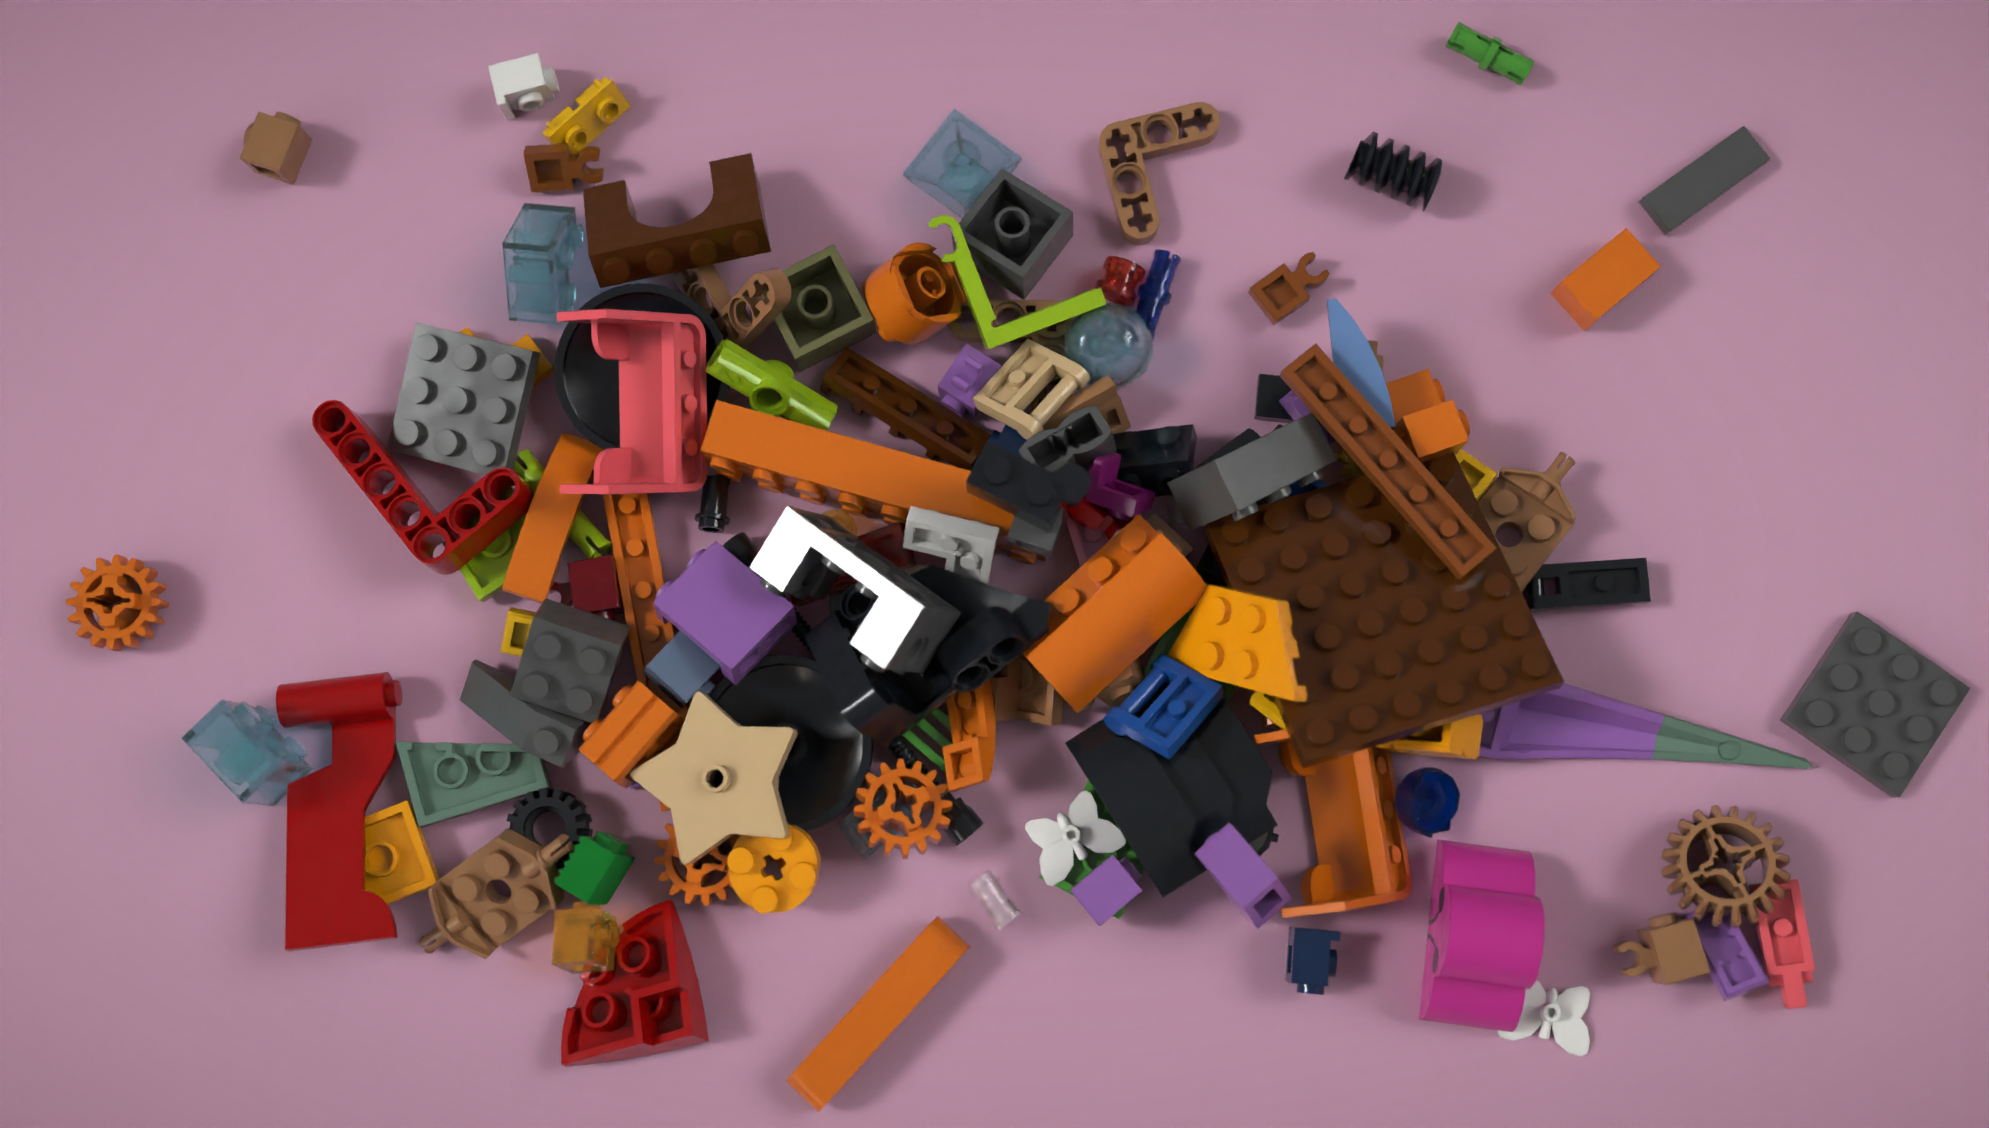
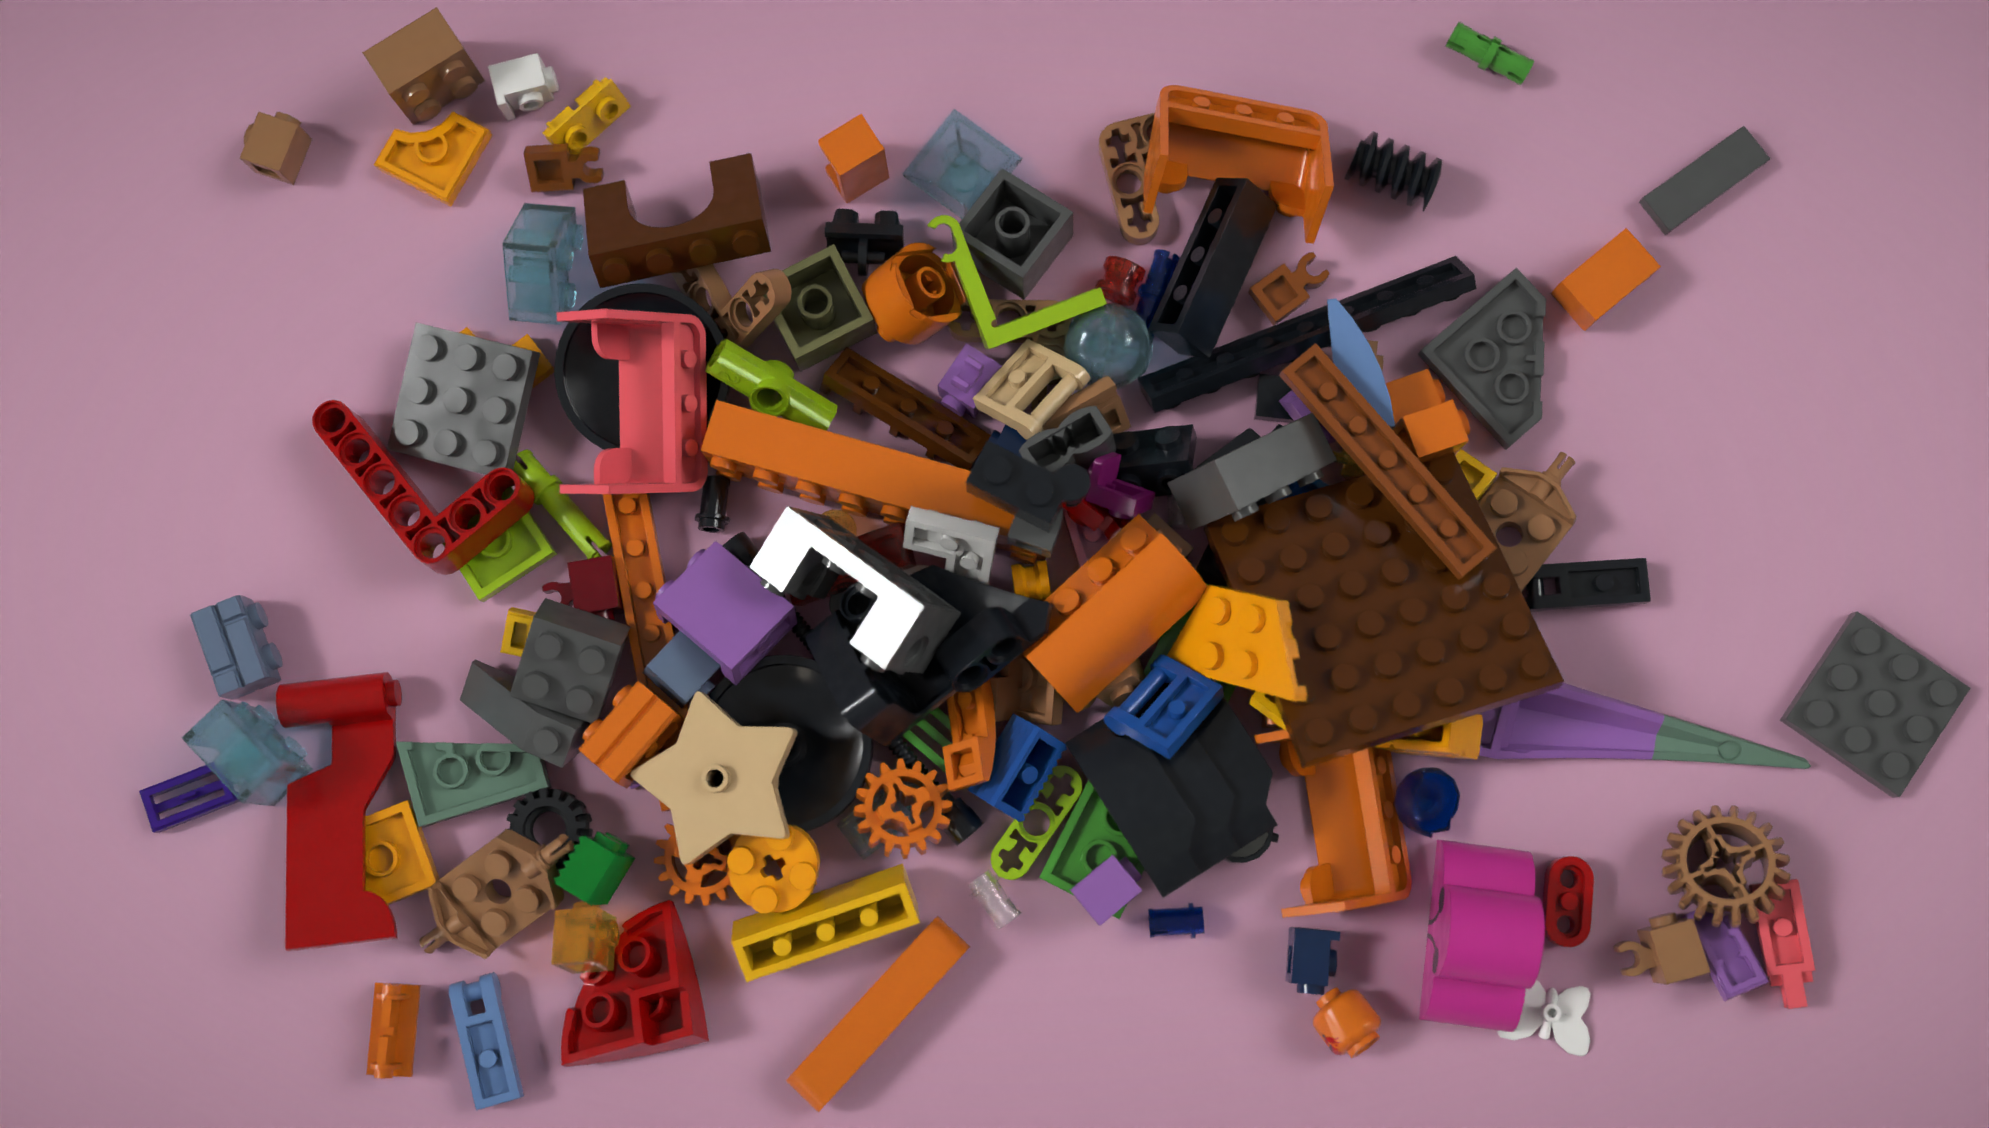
(110, 585): orange gear -> none
(153, 810): none -> dark purple tile
(237, 646): none -> sand blue brick
(393, 1030): none -> orange hinge
(424, 67): none -> medium nougat brick
(437, 158): none -> light orange tile
(486, 1042): none -> medium blue plate
(550, 519): orange slope -> none
(825, 923): none -> yellow brick
(854, 158): none -> orange panel
(864, 241): none -> black hips
(1019, 767): none -> blue brick
(1026, 856): none -> lime beam
(1031, 581): none -> light orange wheel
(1069, 833): white piece -> none
(1176, 921): none -> clear blue pin
(1213, 267): none -> black brick
(1241, 137): none -> orange windscreen
(1243, 876): medium lavender slope -> none
(1293, 337): none -> black plate
(1346, 1022): none -> orange head
(1496, 358): none -> dark grey plate
(1571, 902): none -> red plate

